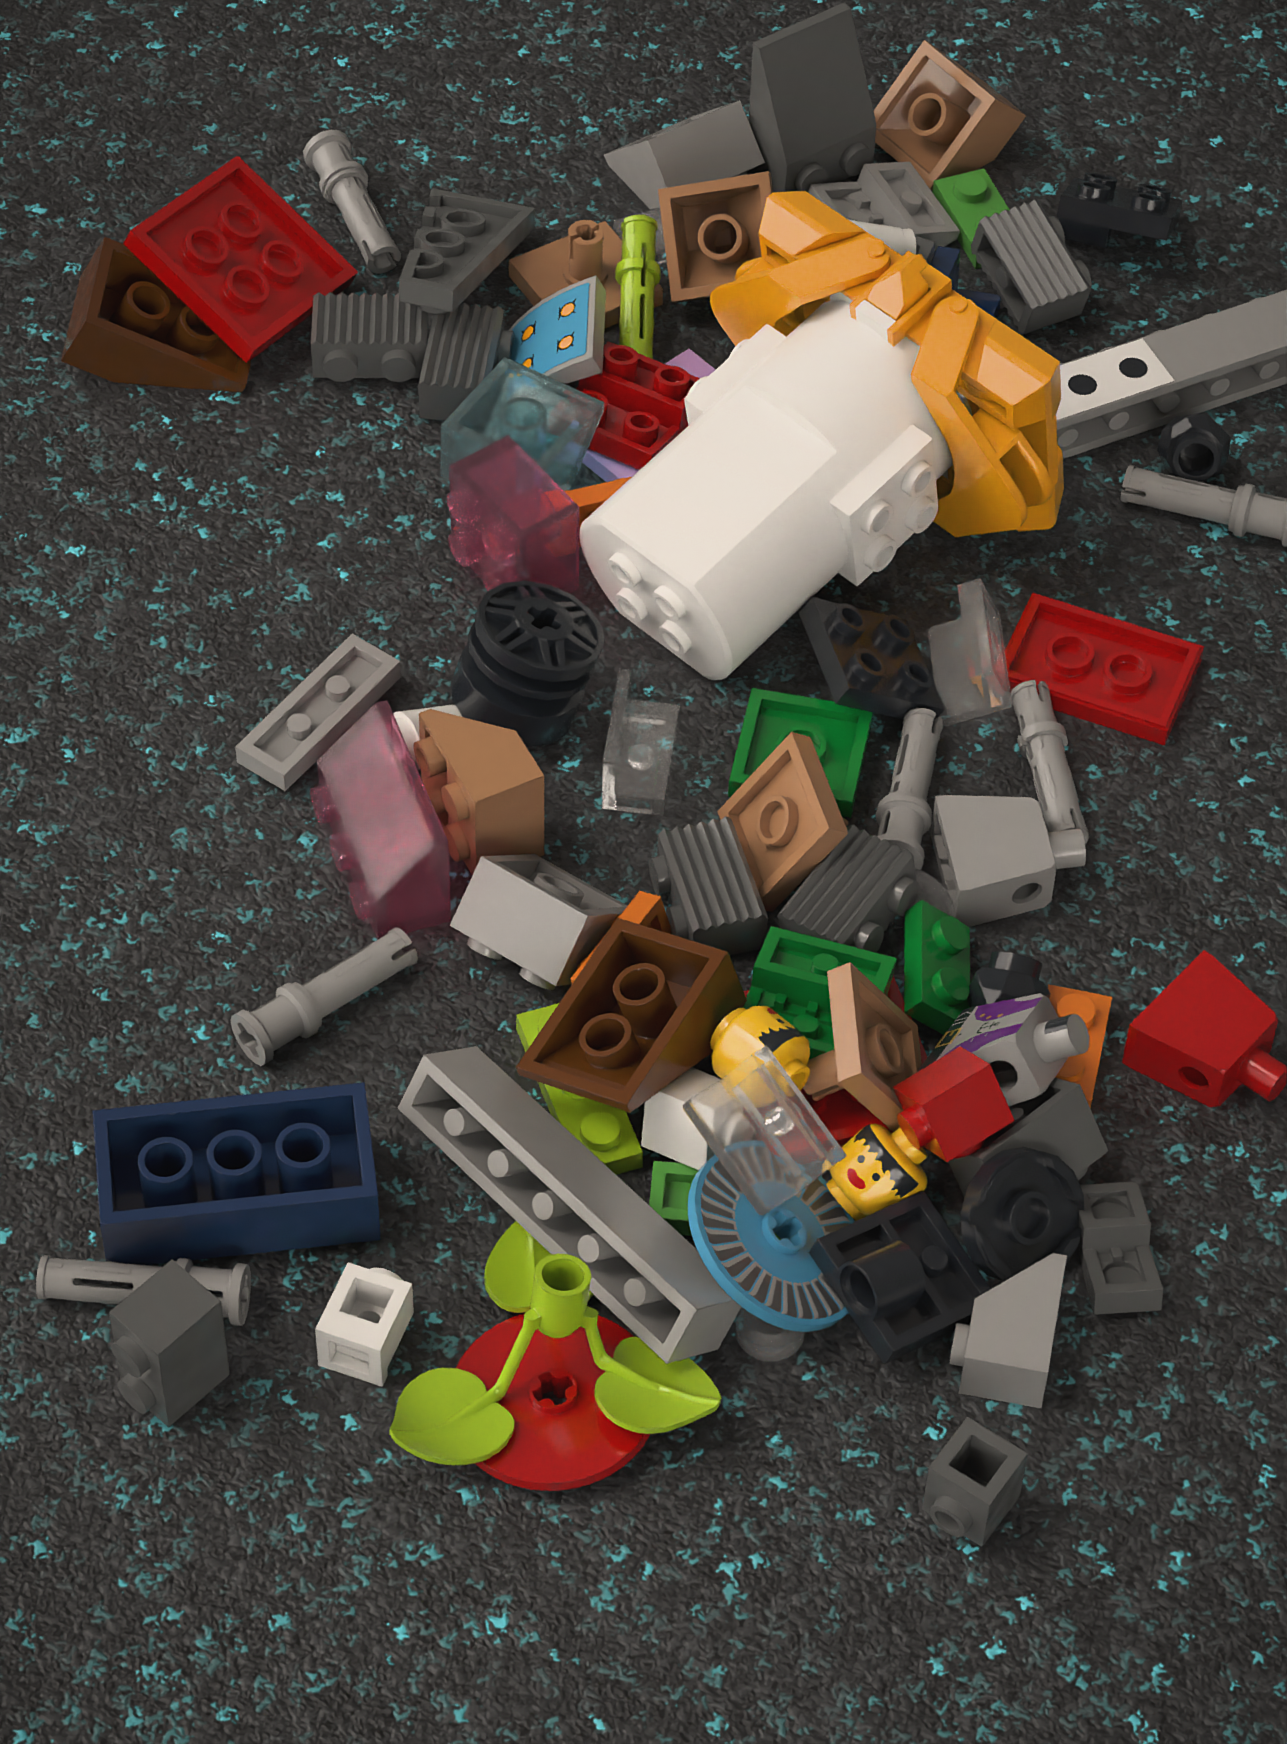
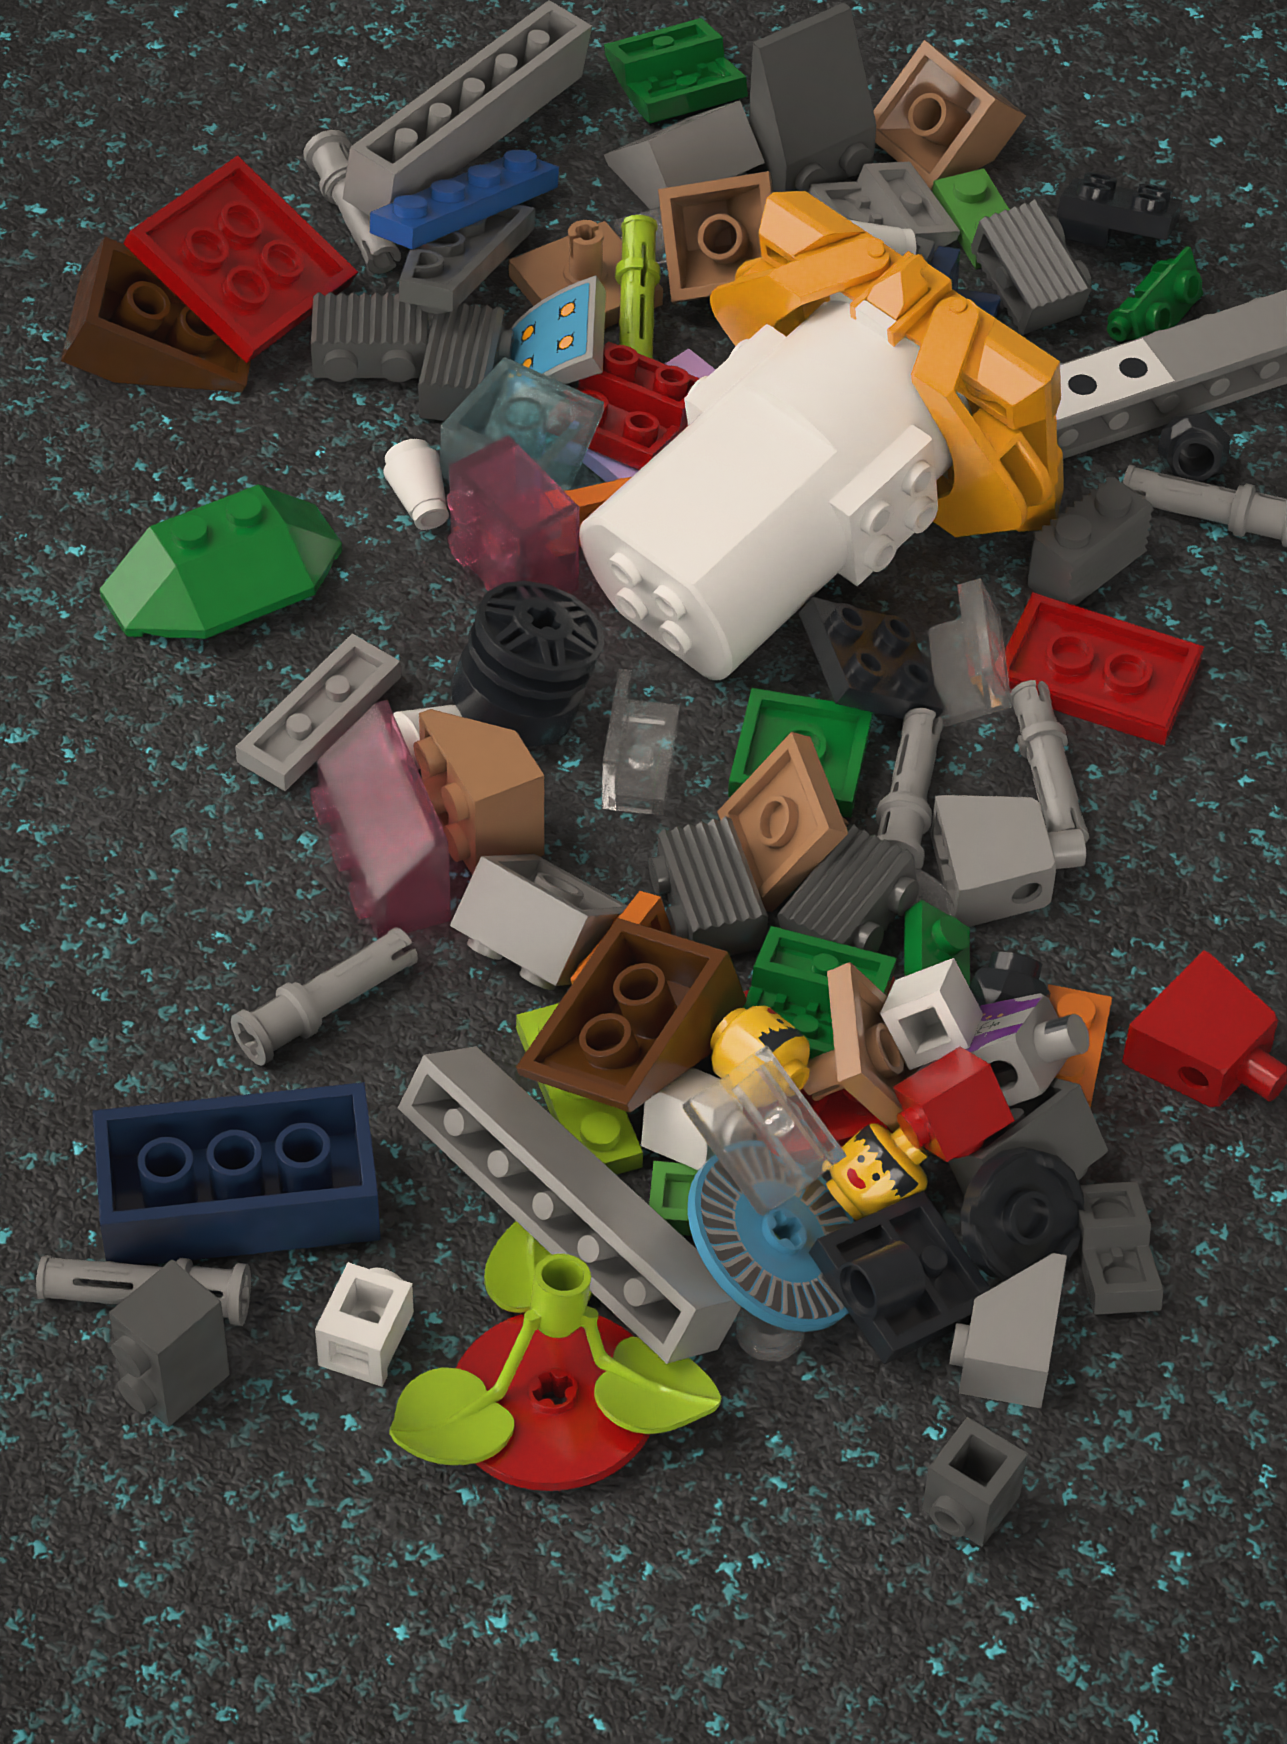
(222, 565): none -> green wedge
(417, 480): none -> white cone
(464, 199): none -> blue plate
(468, 109): none -> light grey brick
(675, 70): none -> green slope
(931, 1013): none -> white brick
(1089, 542): none -> dark grey brick
(1160, 299): none -> green hinge

